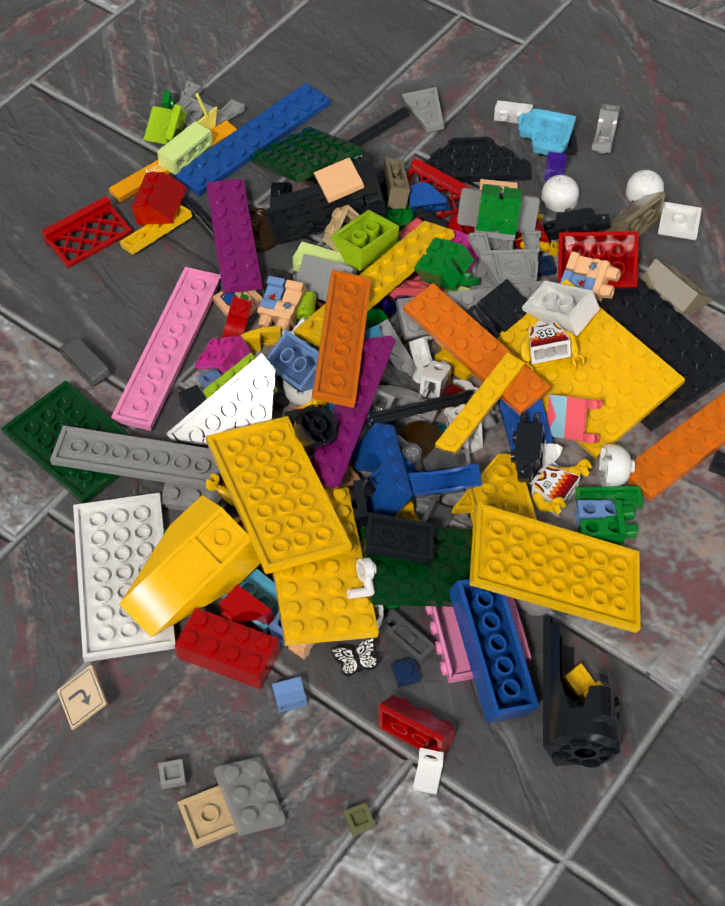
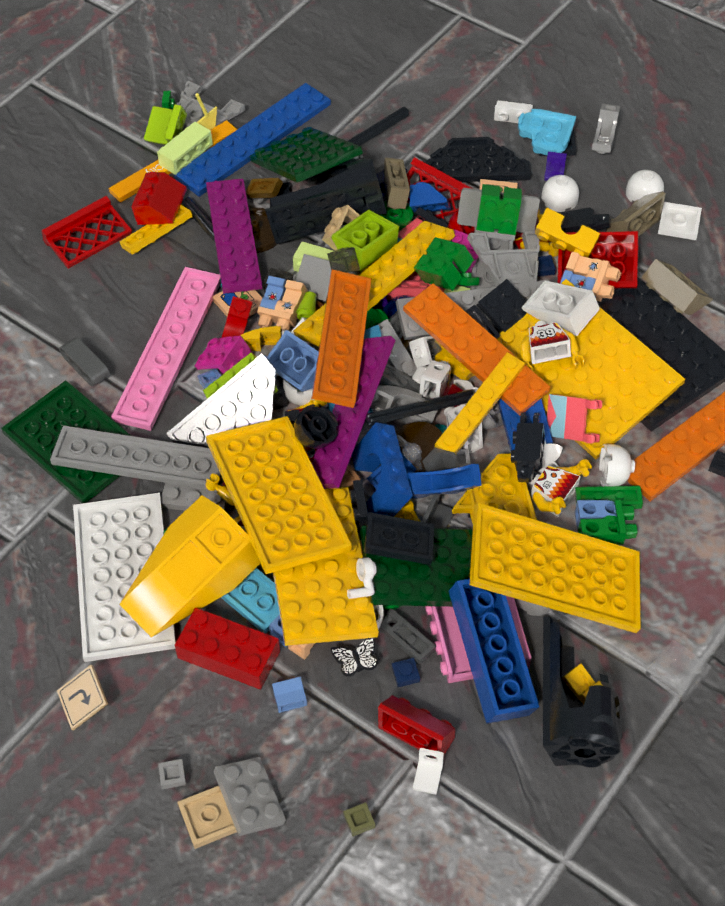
(191, 399): black brick -> none
(243, 607): red arch -> none
(264, 188): none -> pearl gold plate
(339, 180): light nougat tile -> none
(344, 260): none -> clear smoke panel
(425, 108): light grey wing -> none
(550, 230): none -> yellow arch

